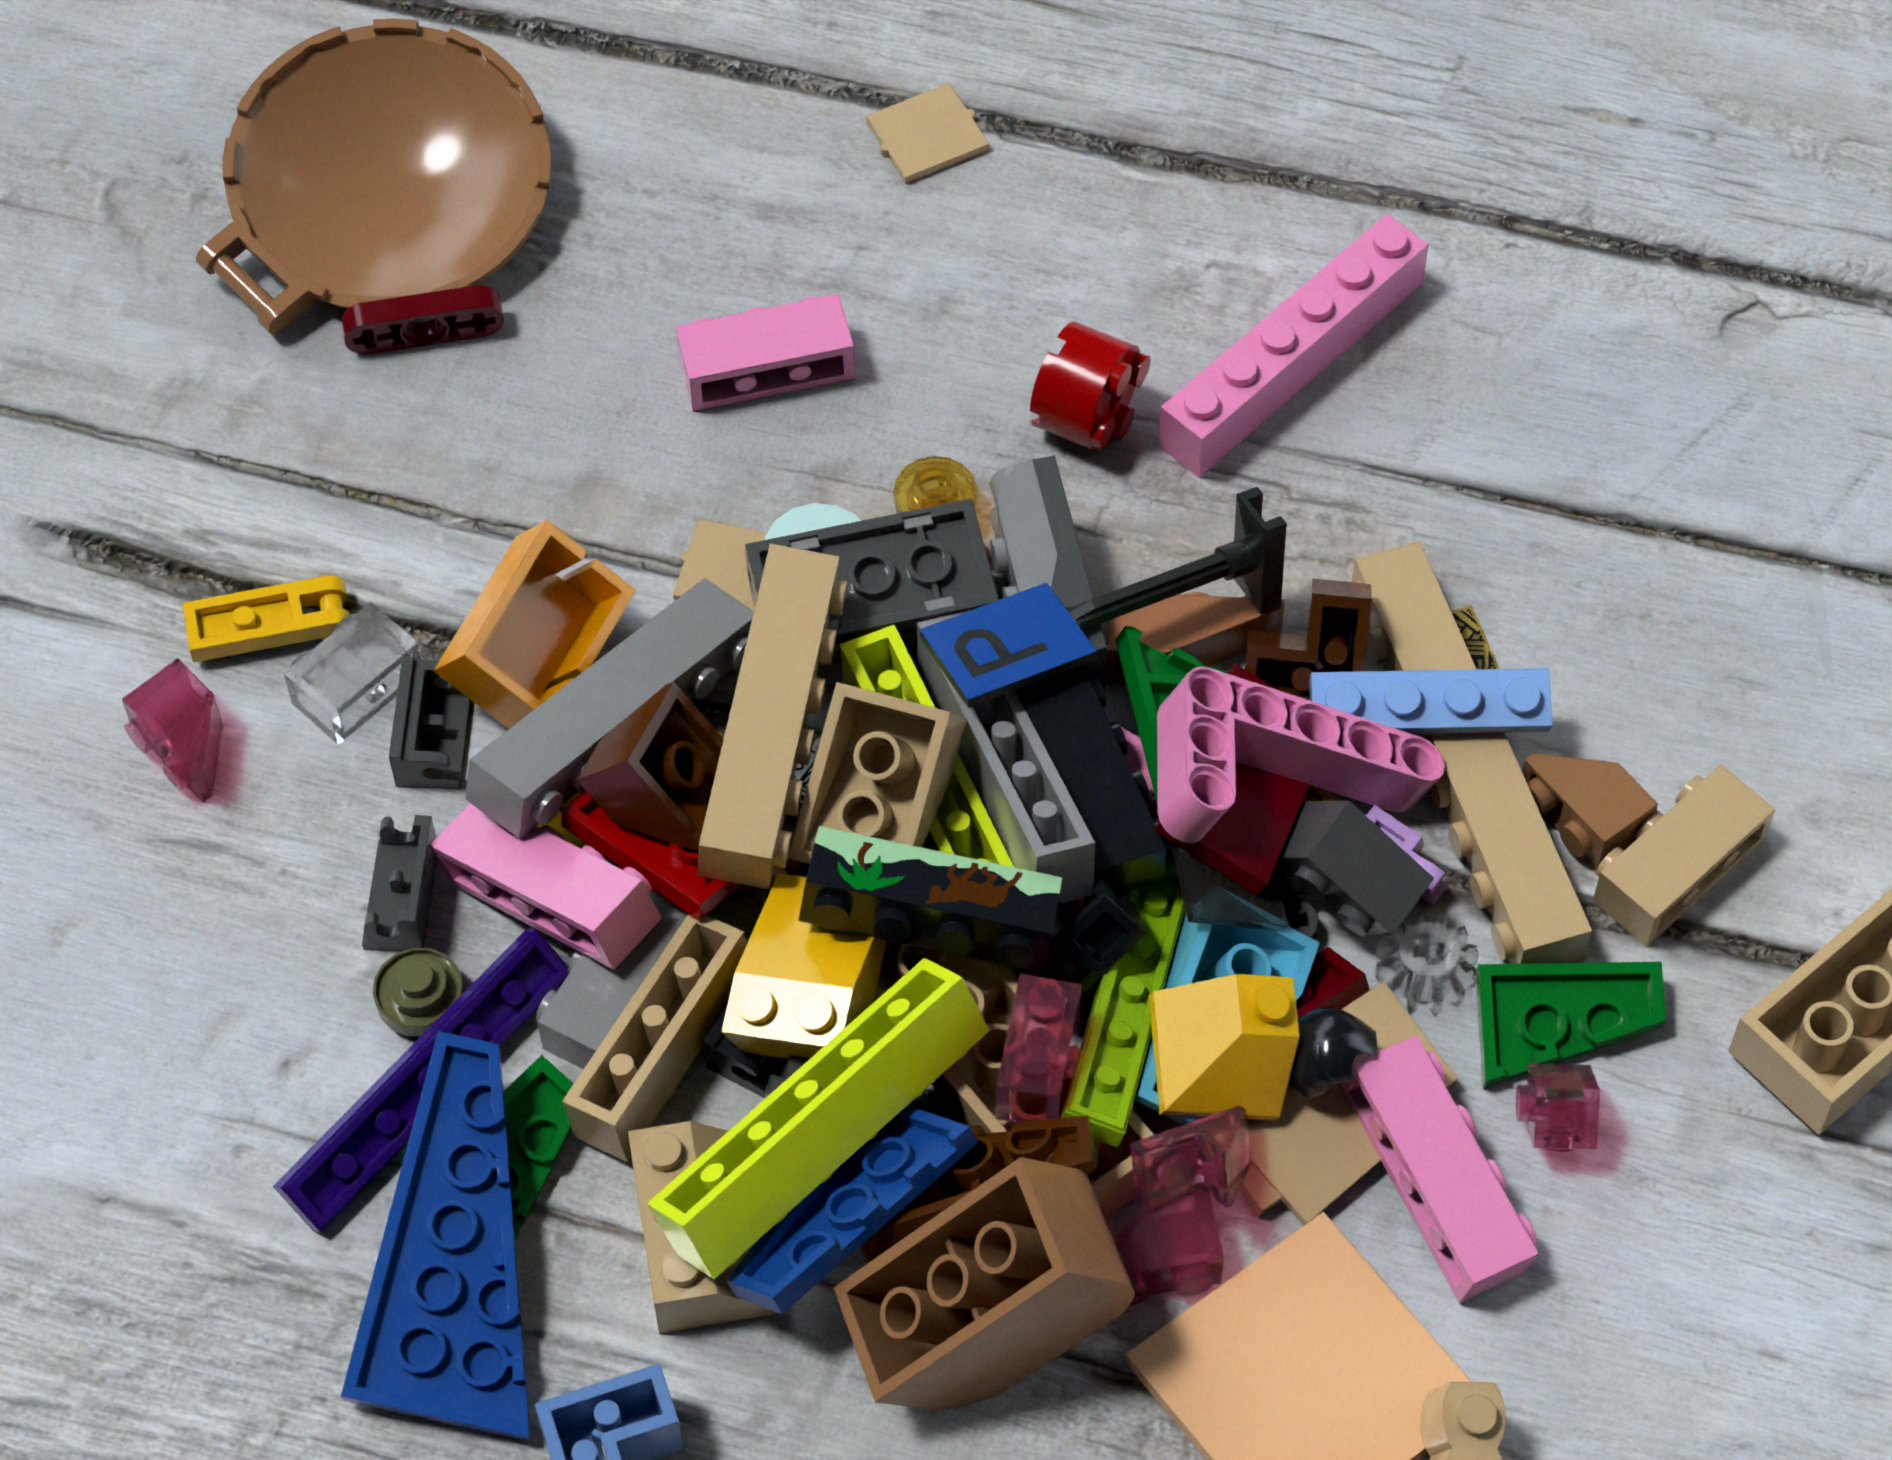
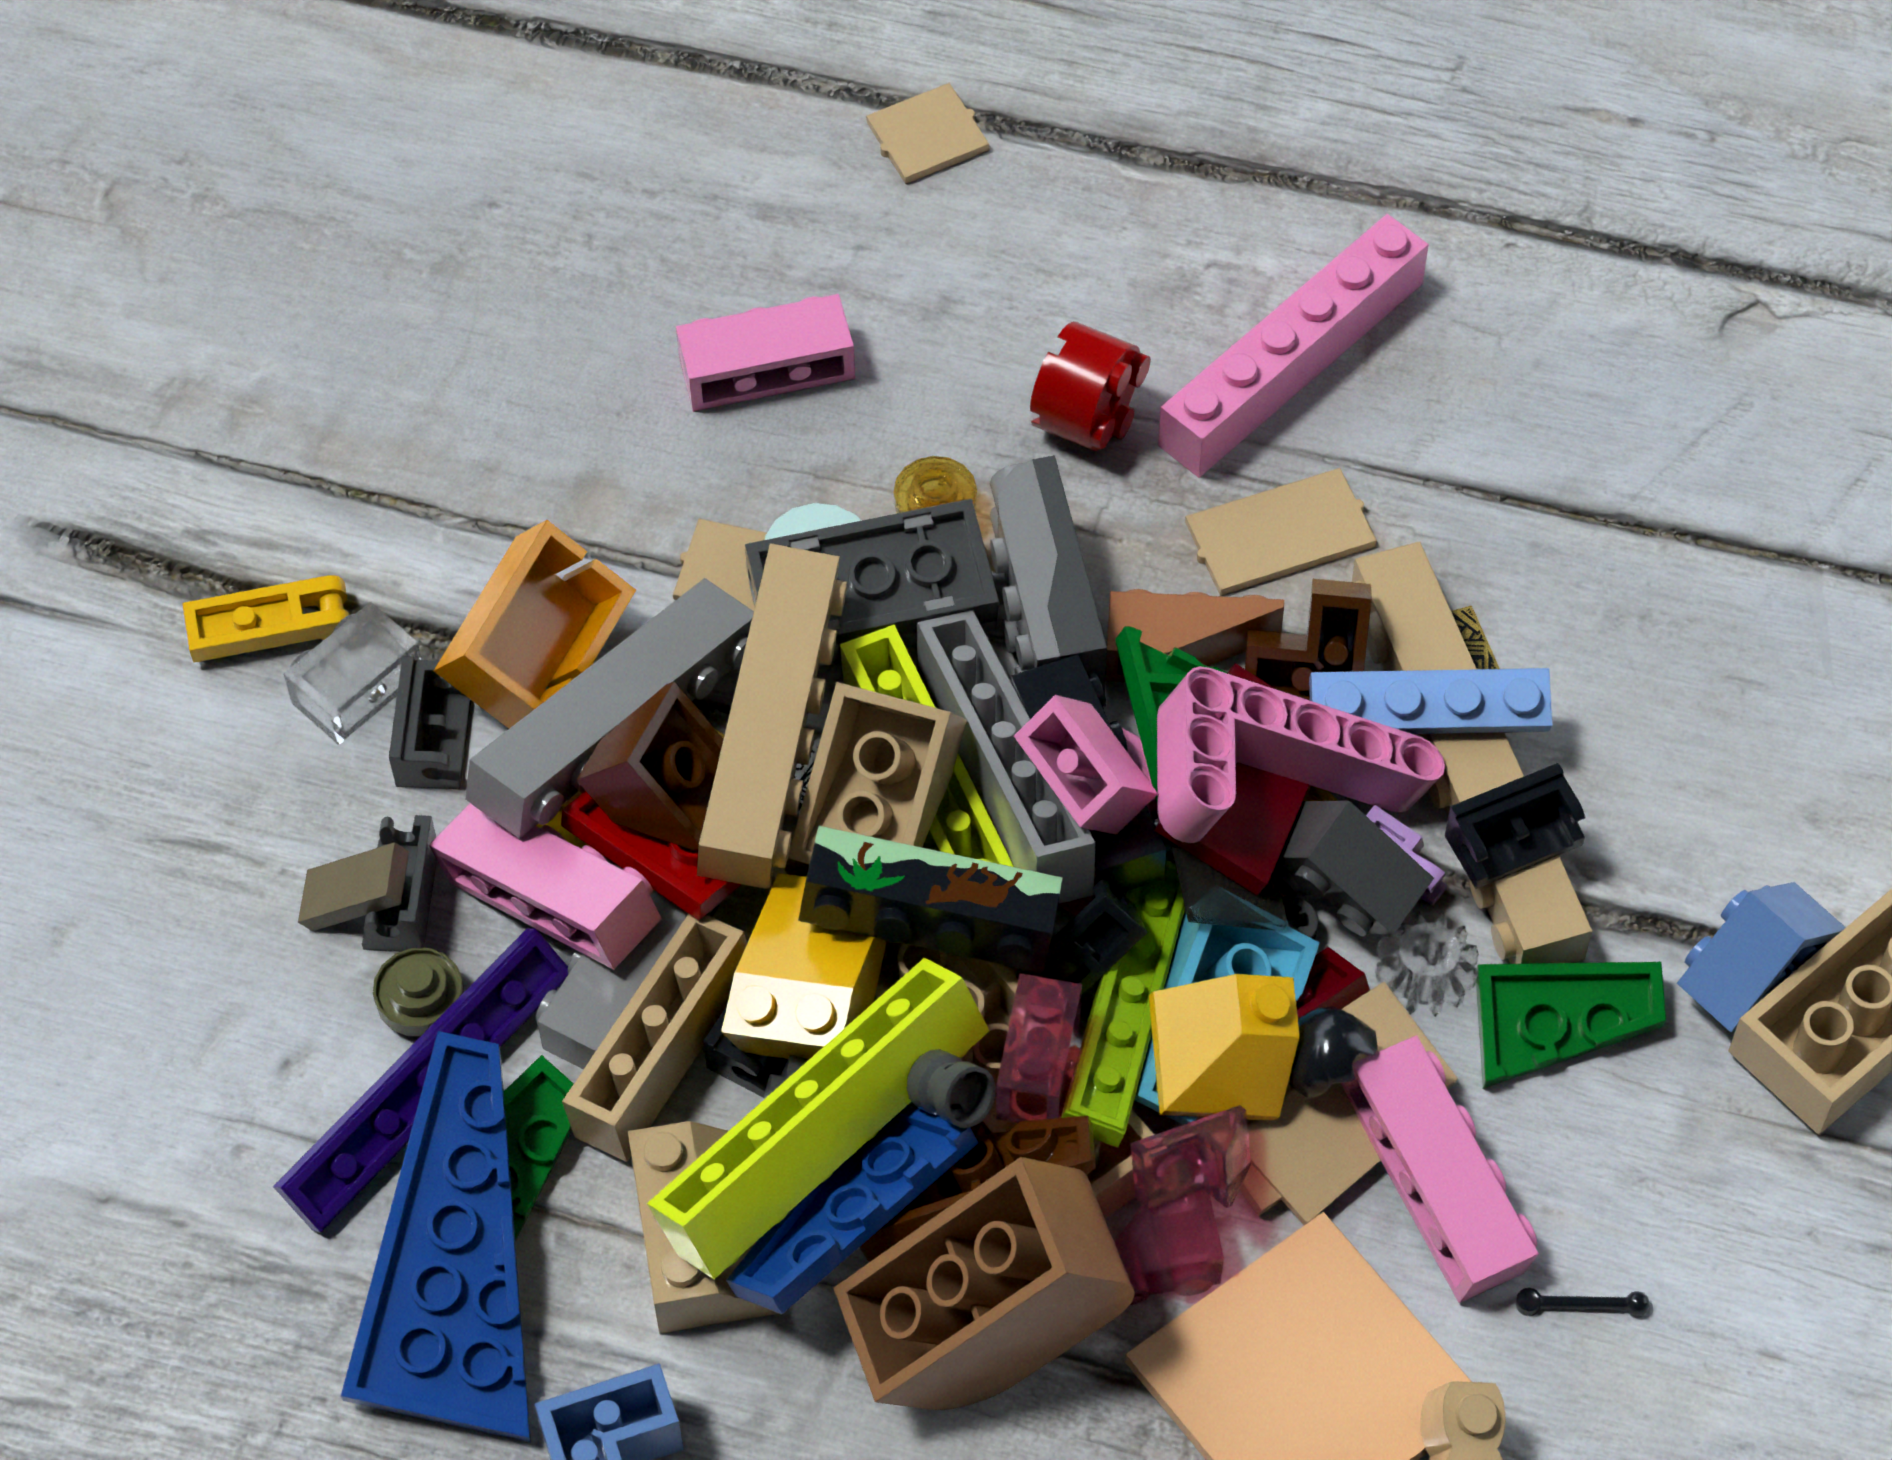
(180, 724): clear pink slope -> none
(353, 886): none -> dark tan tile
(379, 169): medium nougat dish -> none
(388, 327): dark red beam -> none
(951, 1088): none -> dark grey wheel
(1038, 637): piece -> none
(1085, 765): none -> bright pink brick
(1280, 531): none -> tan piece
(1515, 825): none -> black hinge
(1530, 1301): none -> black hinge
(1560, 1106): clear pink brick -> none
(1588, 802): medium nougat slope -> none
(1681, 853): tan brick -> none
(1756, 949): none -> medium blue brick

